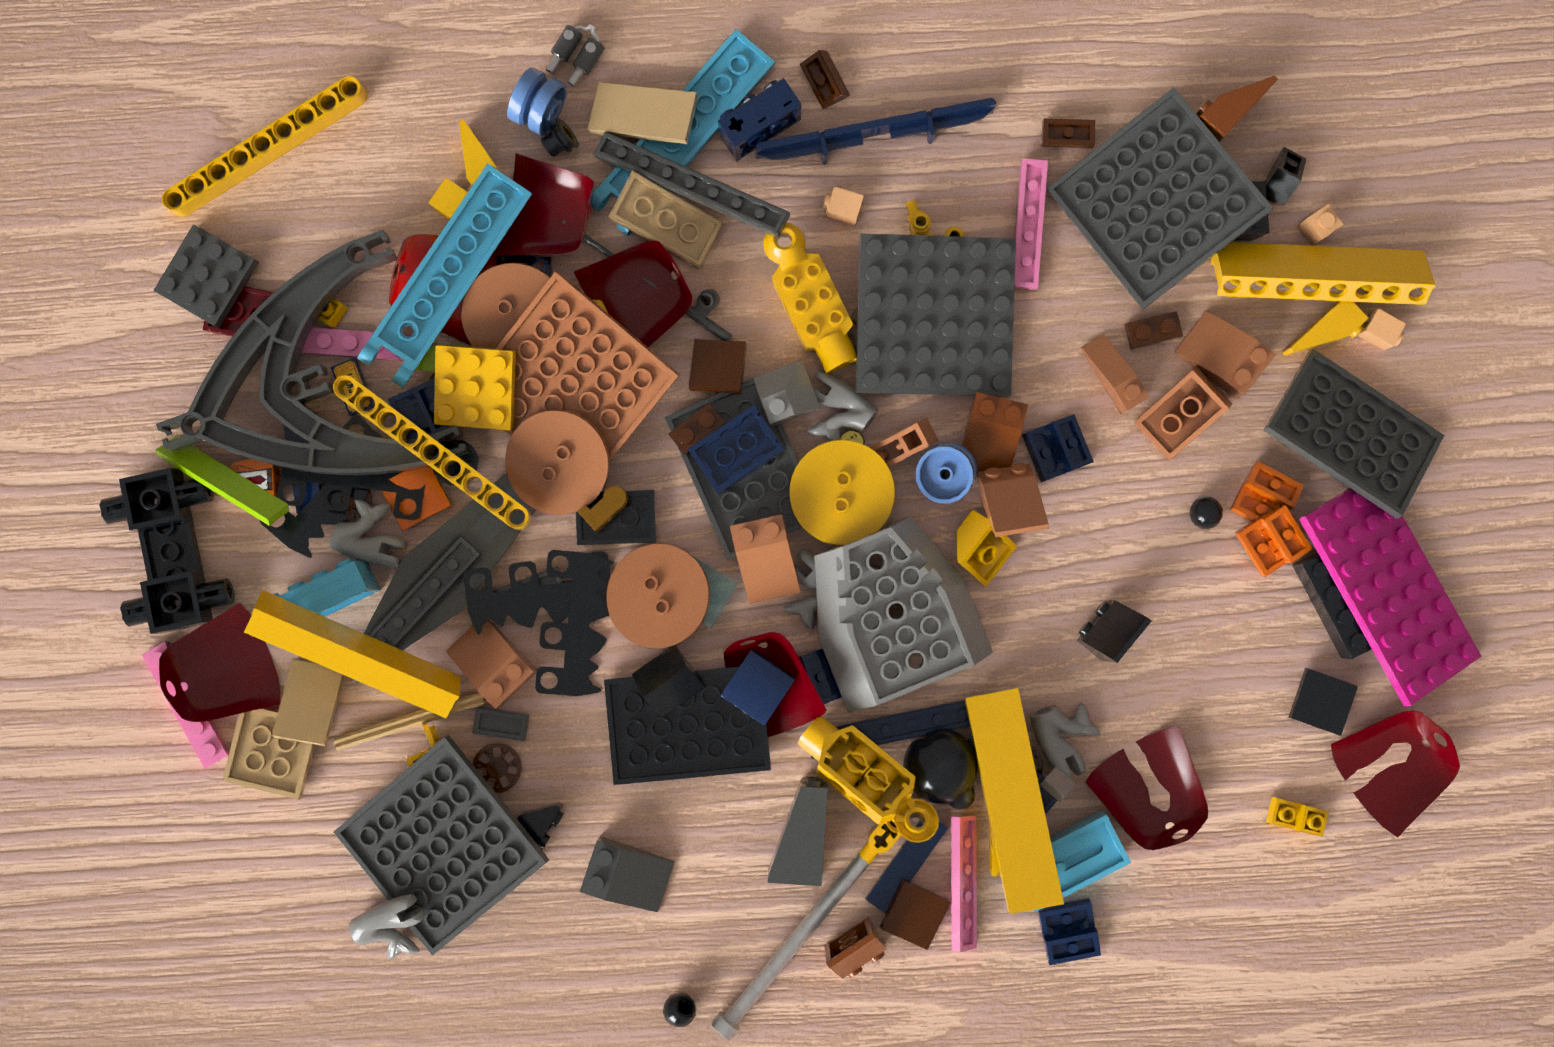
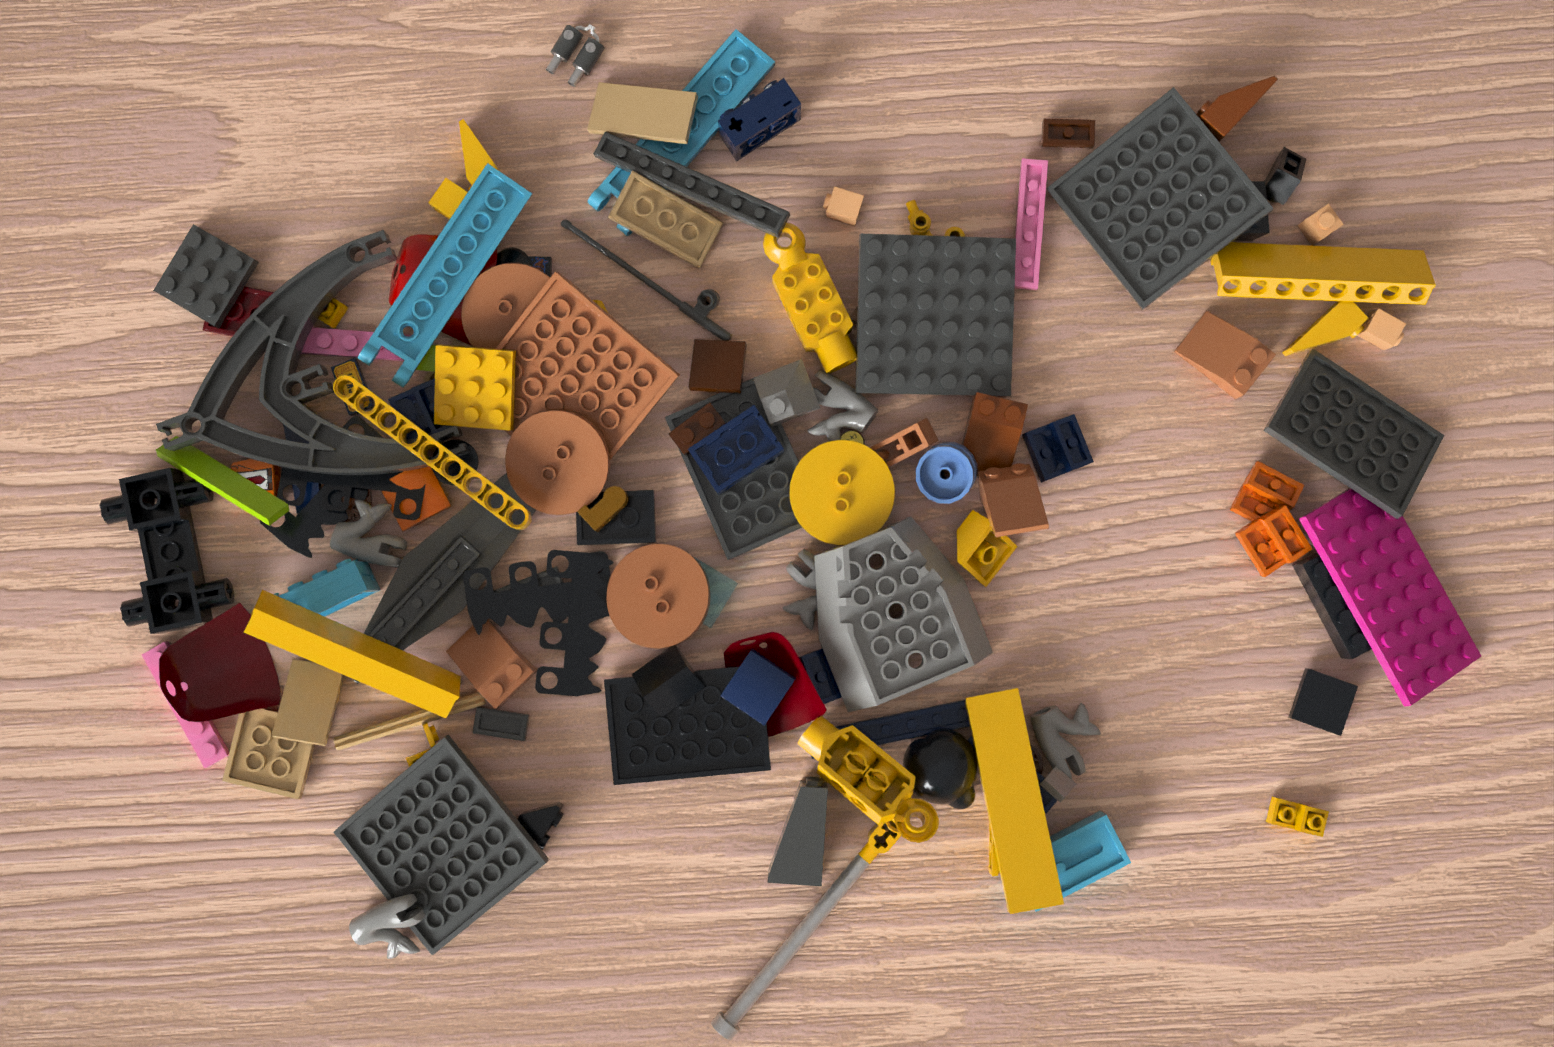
(252, 146): yellow beam -> none
(498, 767): reddish brown wheel -> none
(536, 101): medium blue wheel -> none
(555, 197): dark red piece -> none
(559, 138): black piece -> none
(626, 875): dark grey slope -> none
(631, 300): dark red piece -> none
(679, 1009): black piece -> none
(765, 558): nougat slope -> none
(824, 79): reddish brown slope -> none
(854, 949): dark orange slope -> none
(897, 126): dark blue piece -> none
(902, 866): dark blue tile -> none
(915, 914): reddish brown tile -> none
(964, 883): bright pink plate -> none
(1069, 932): dark blue slope -> none
(1112, 631): black slope -> none
(1115, 374): nougat slope -> none
(1128, 798): dark red piece -> none
(1153, 330): reddish brown plate -> none
(1183, 413): nougat slope -> none
(1206, 512): black piece -> none
(1406, 788): dark red piece -> none

